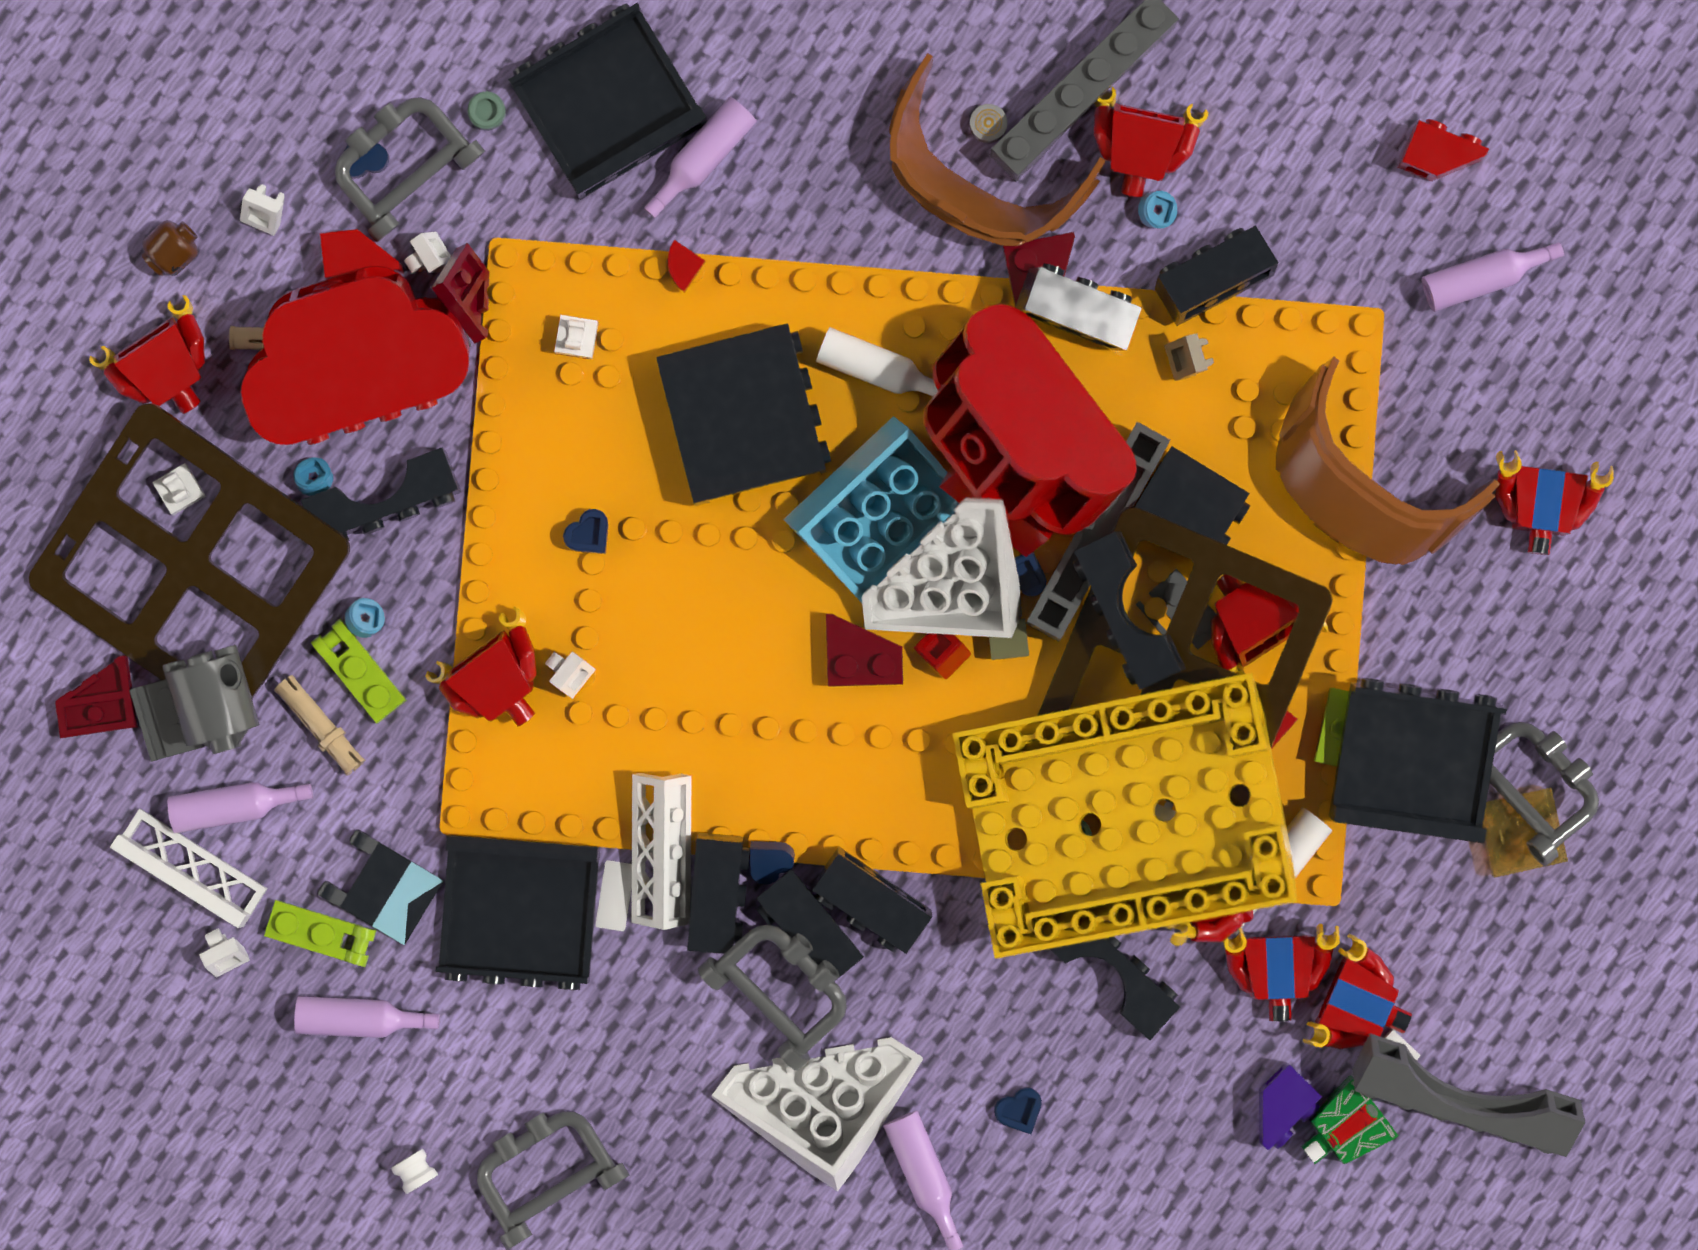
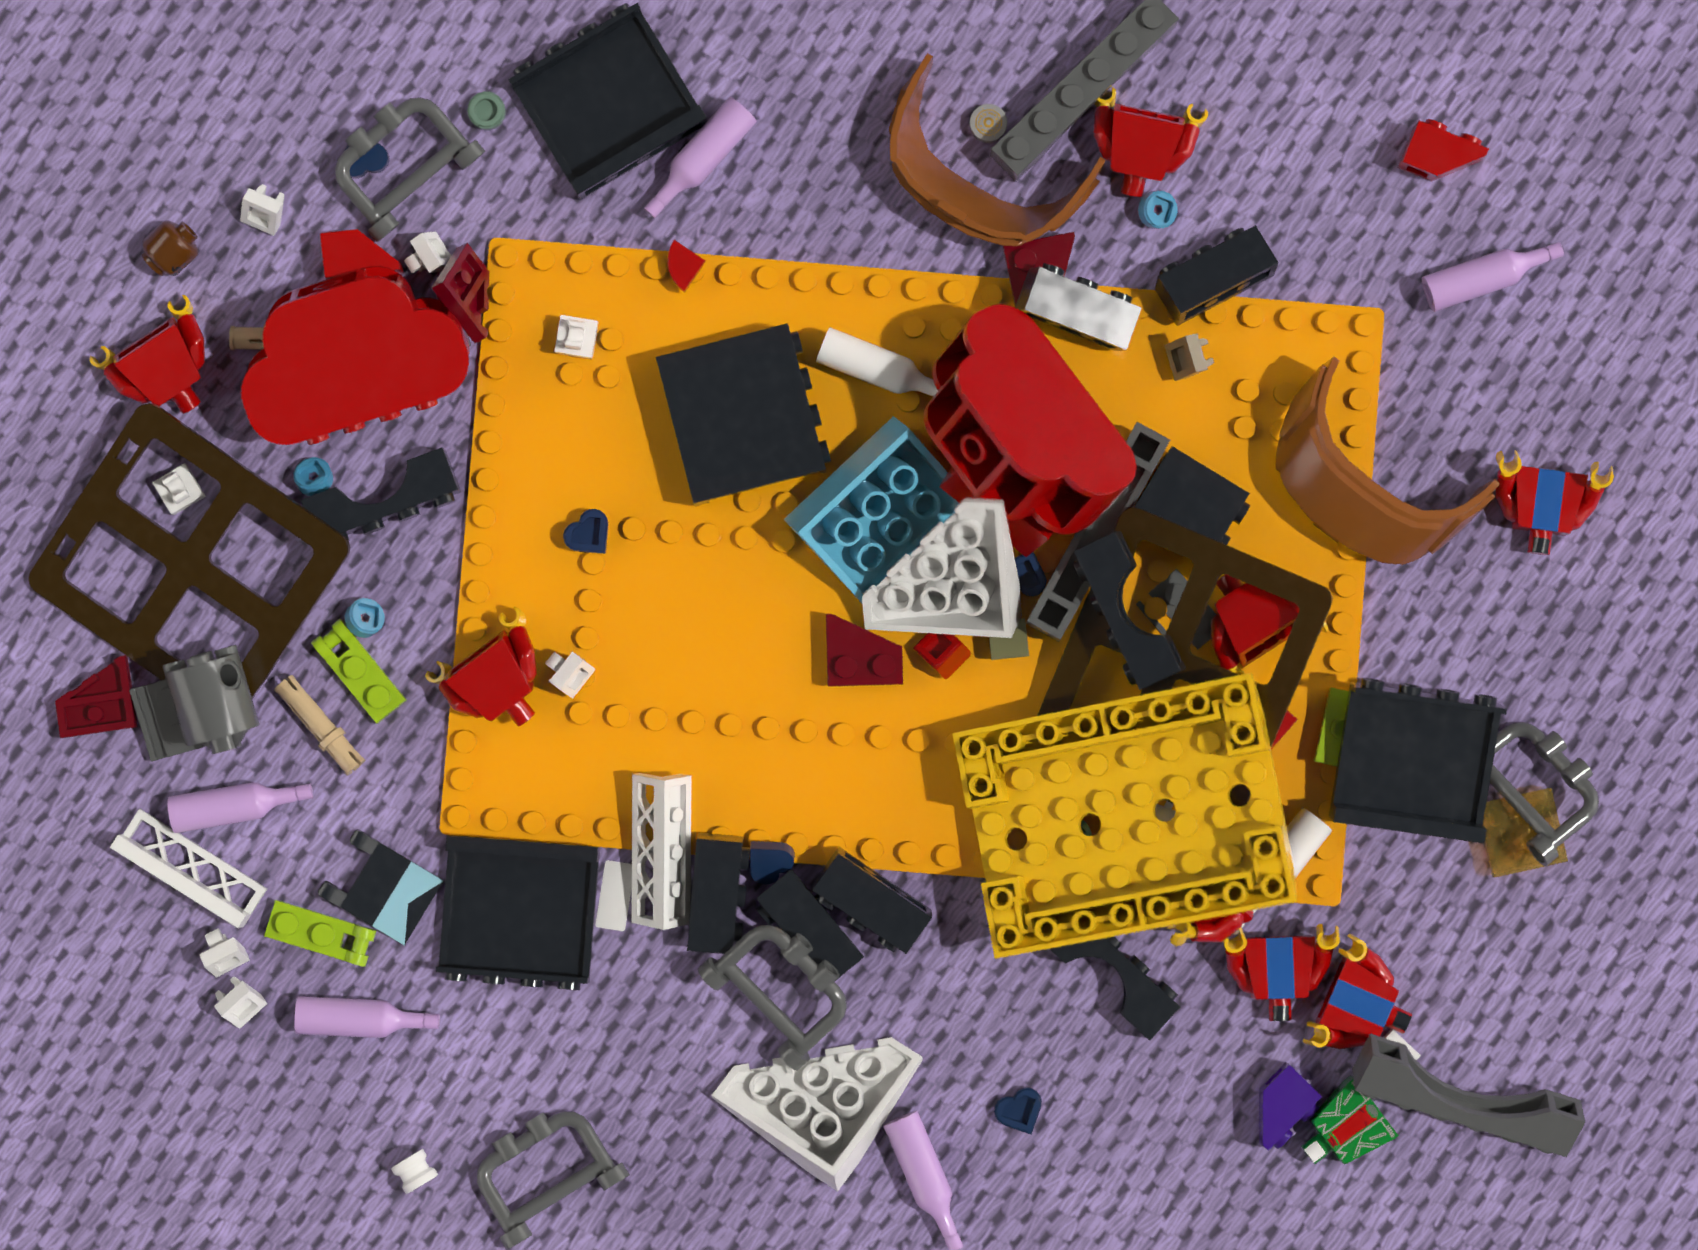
(239, 1003): none -> white tile

